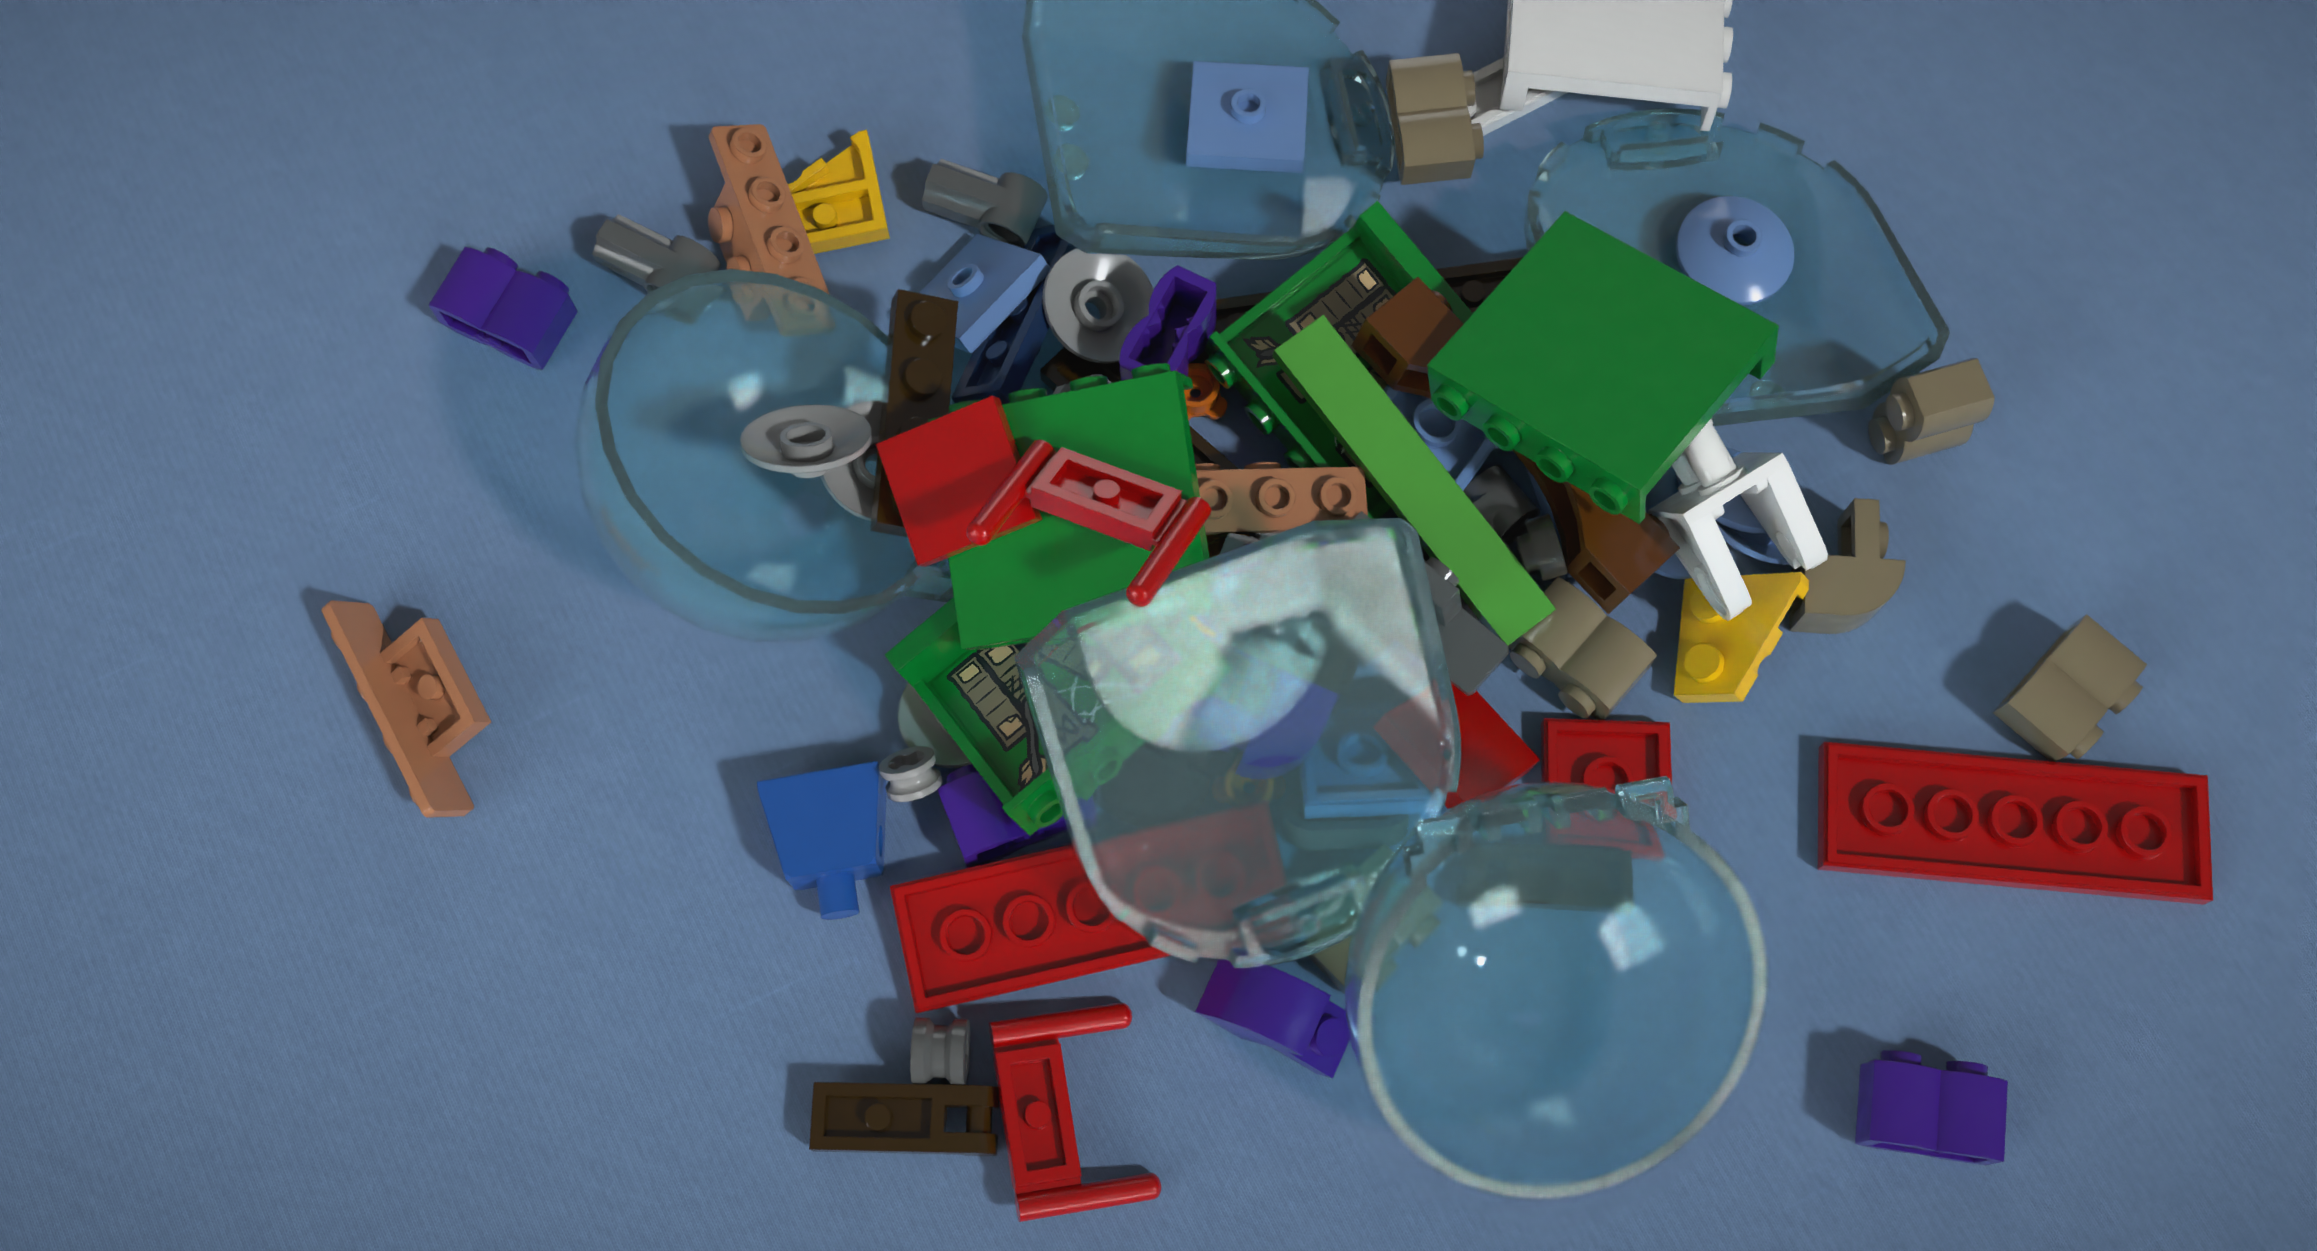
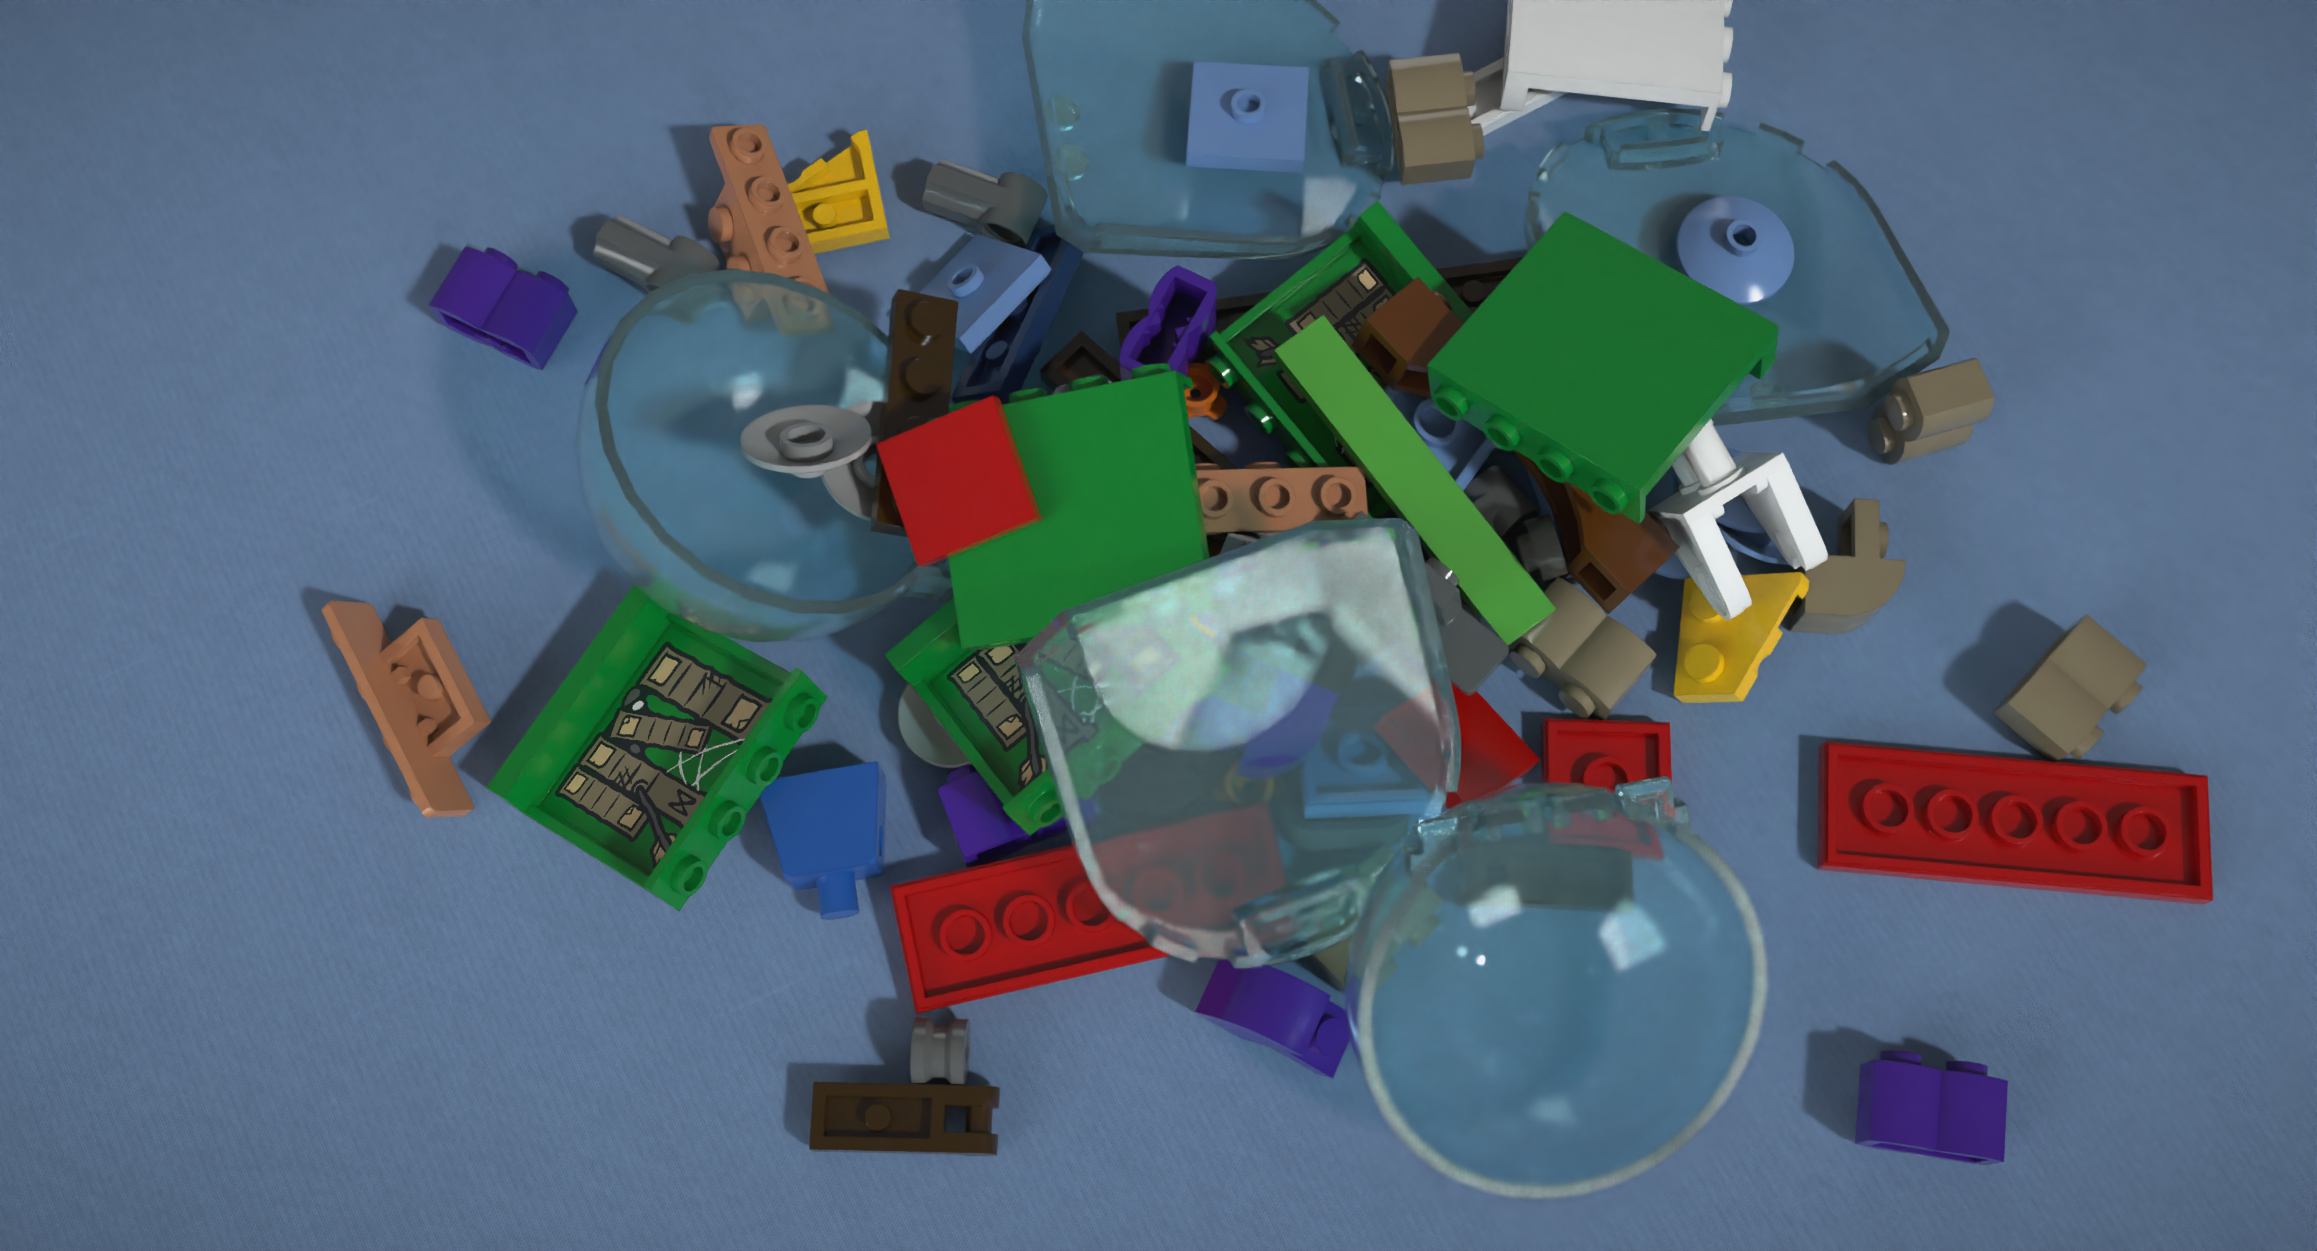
(657, 747): none -> green panel
(910, 774): light grey bush -> none
(1040, 1118): red plate -> none
(1101, 500): red plate -> none
(1108, 282): light grey dish -> none

